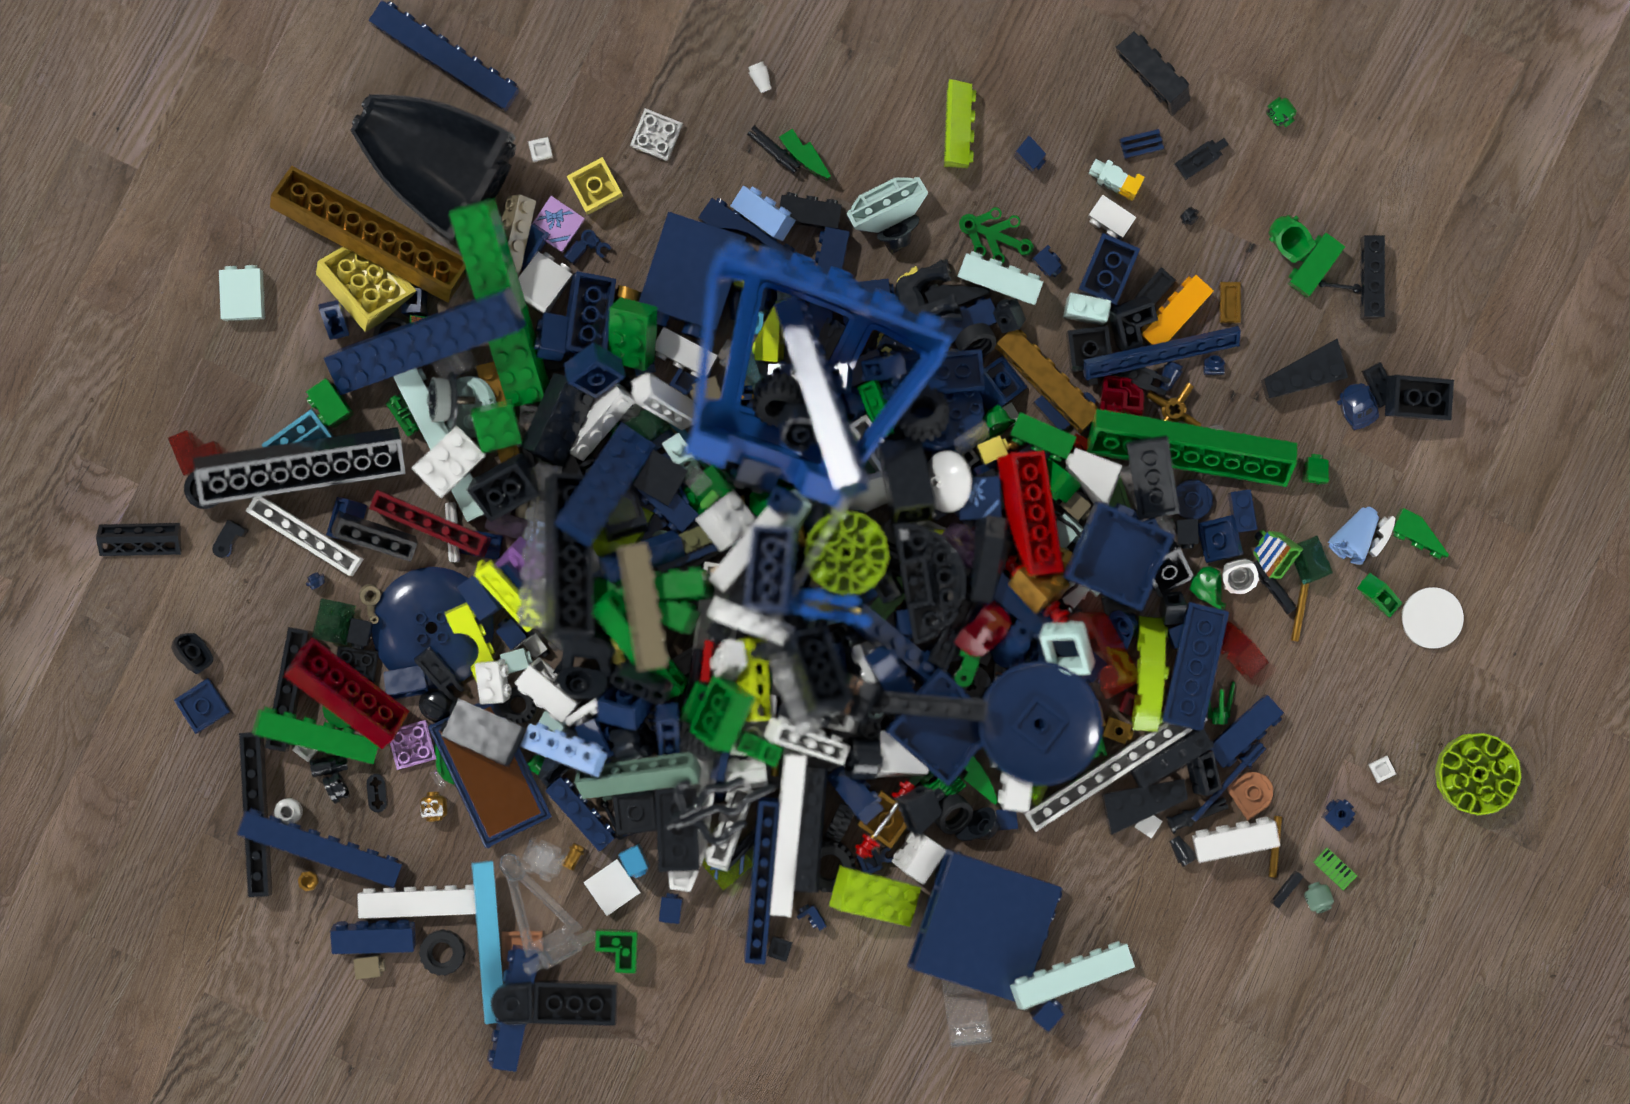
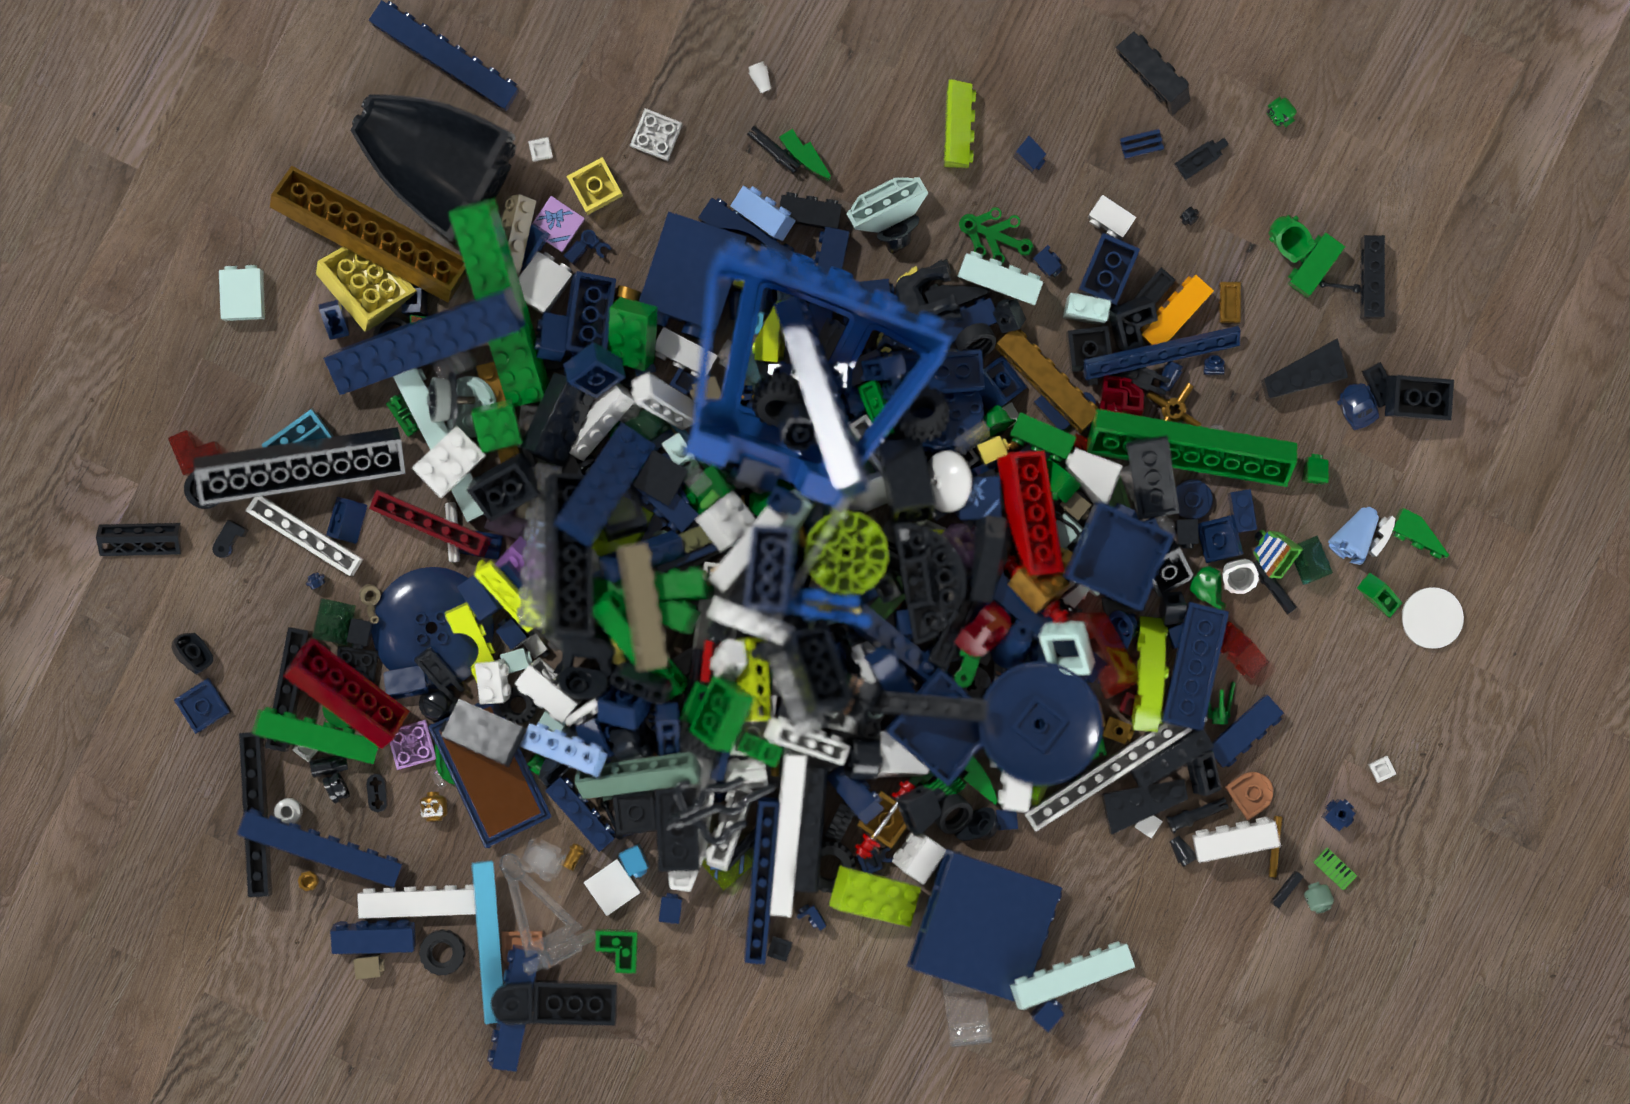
(329, 403): green brick -> none
(374, 536): black brick -> none
(1116, 179): light aqua hips -> none
(1247, 761): dark blue piece -> none
(1300, 612): pearl gold bar -> none
(1495, 784): lime brick -> none

